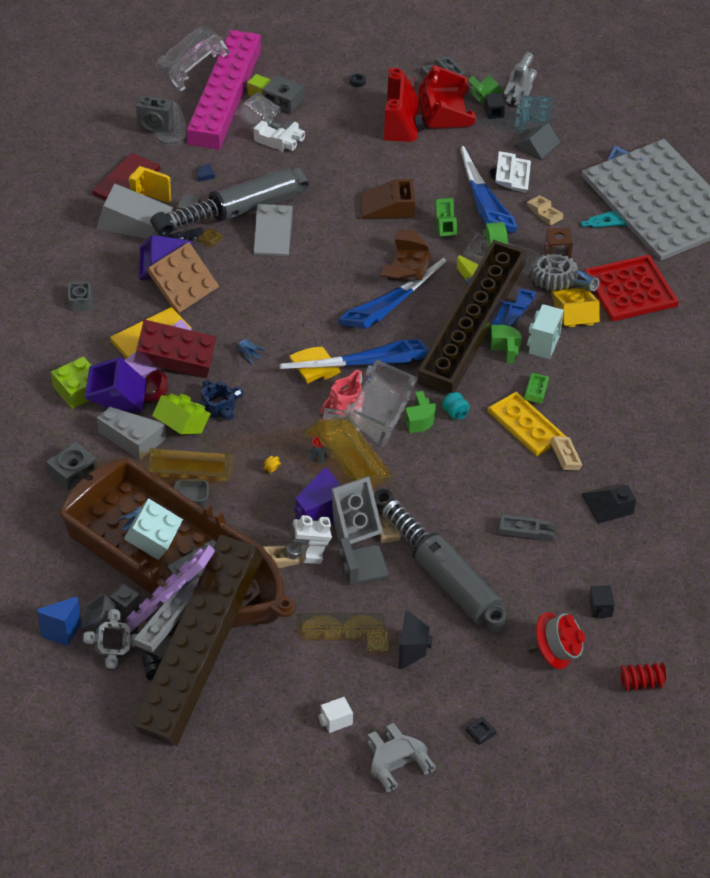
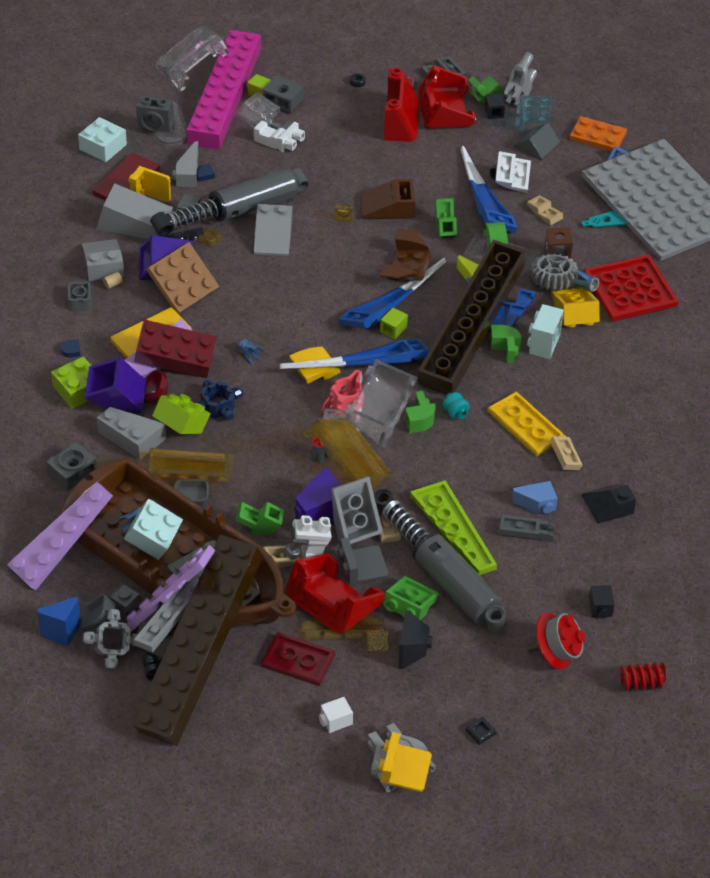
(51, 545): none -> lavender wing
(70, 348): none -> dark blue tile
(102, 139): none -> light aqua brick
(102, 259): none -> light grey slope
(112, 280): none -> tan hinge
(187, 168): none -> light grey slope
(260, 521): none -> bright green brick
(271, 464): yellow plate -> none
(298, 659): none -> dark red tile
(328, 598): none -> red windscreen
(343, 212): none -> clear yellow tile
(393, 323): none -> lime brick
(404, 765): none -> yellow bracket
(410, 597): none -> bright green plate
(420, 122): black tile -> none
(450, 519): none -> lime wing
(536, 388): bright green plate -> none
(536, 497): none -> medium blue slope
(597, 133): none -> orange plate

